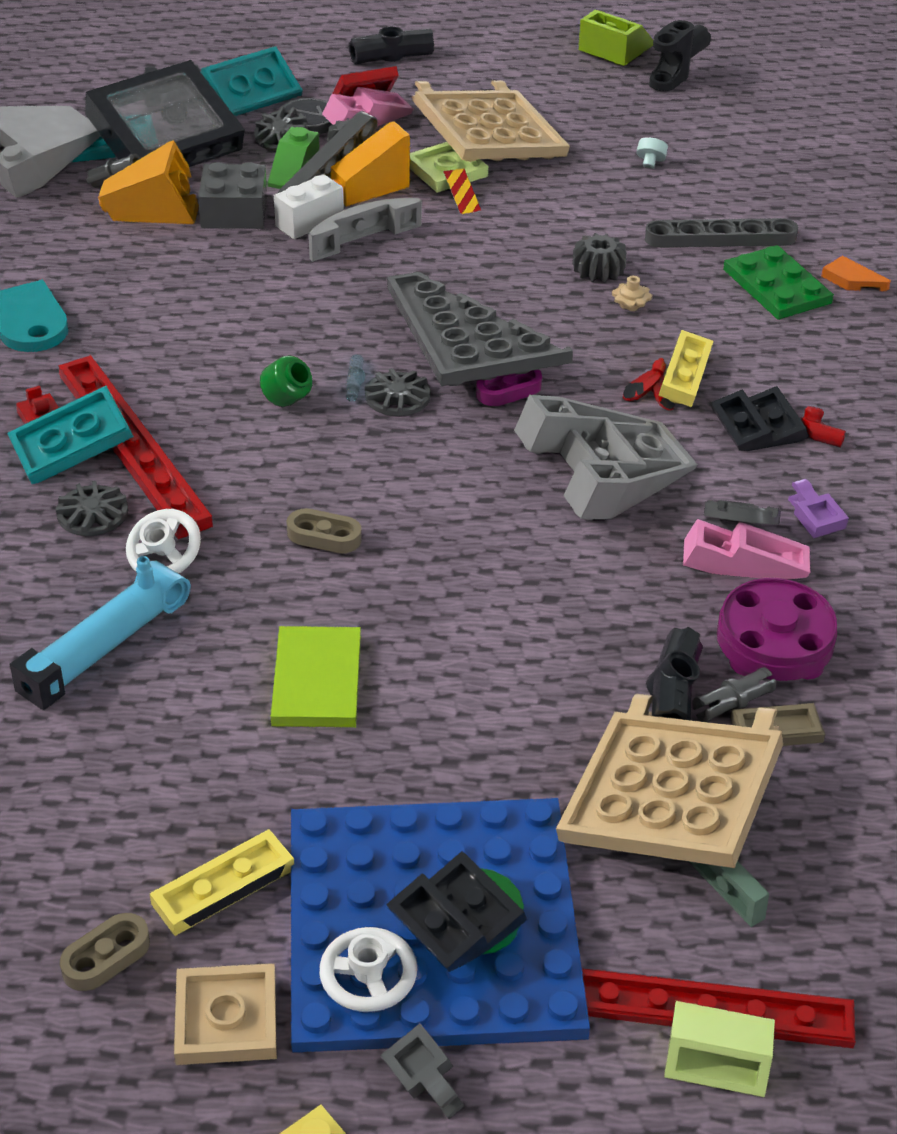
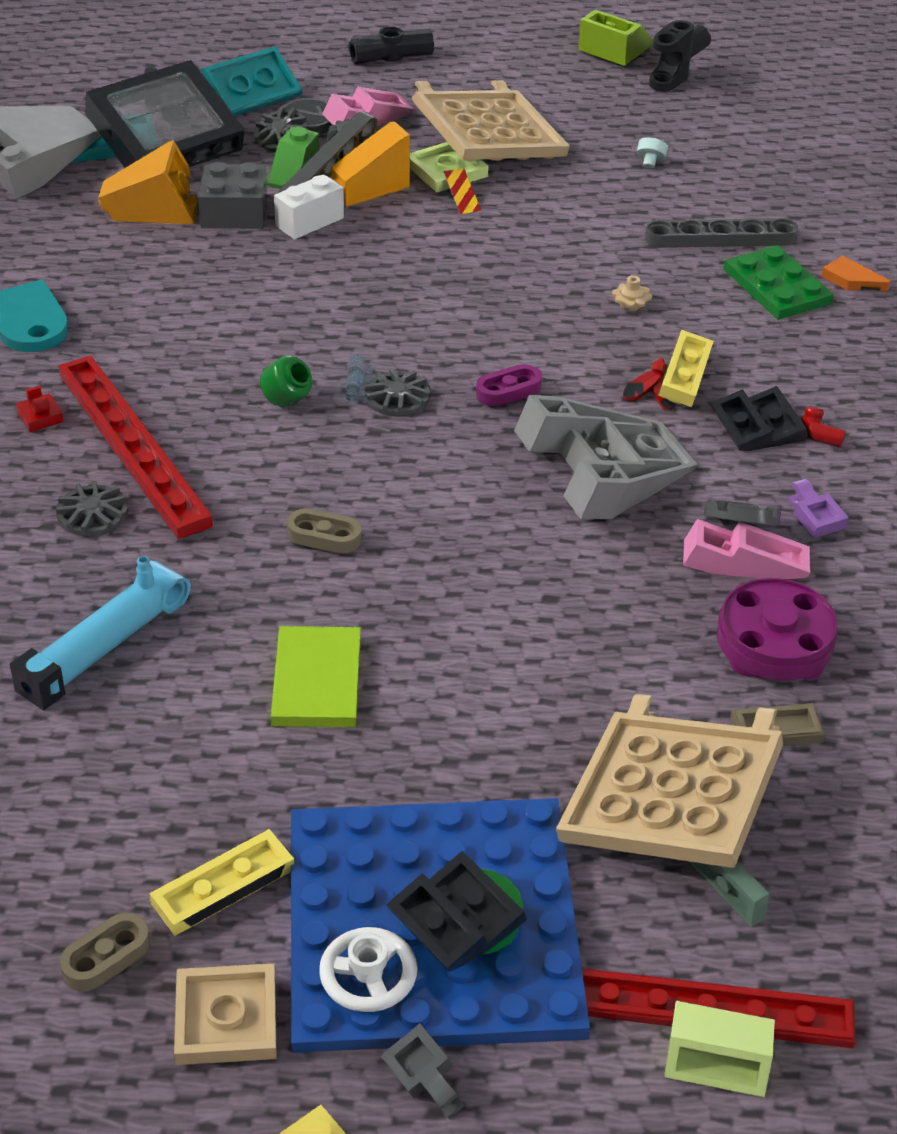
(69, 435): teal tile -> none
(98, 175): dark grey axle -> none
(157, 535): white piece -> none
(363, 220): light grey slope -> none
(377, 79): red tile -> none
(466, 338): dark grey wing -> none
(599, 257): dark grey gear -> none
(675, 674): black piece -> none
(733, 694): dark grey pin -> none

